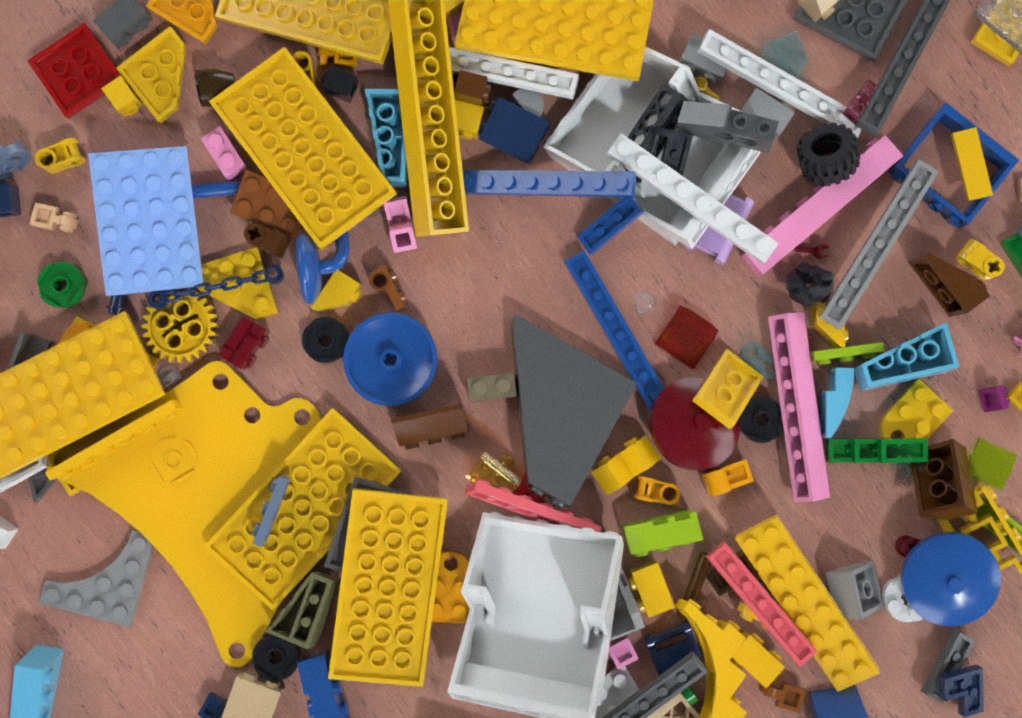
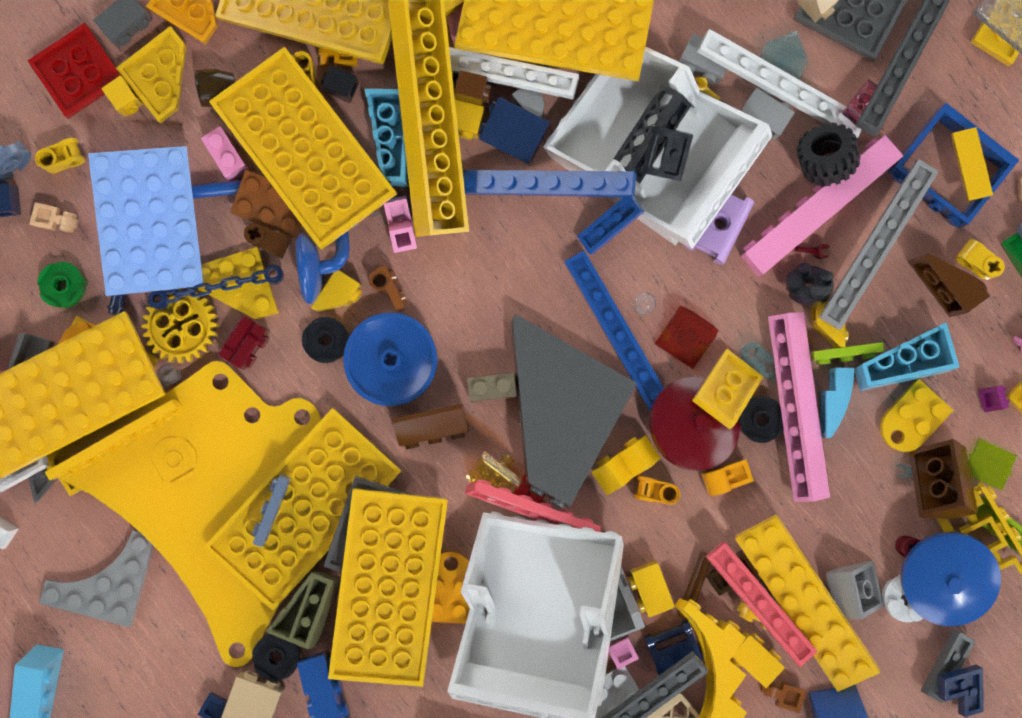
(662, 532): lime wedge -> none
(690, 696): green tile -> none
(692, 199): white plate -> none
(723, 124): dark grey brick -> none
(877, 450): green slope -> none

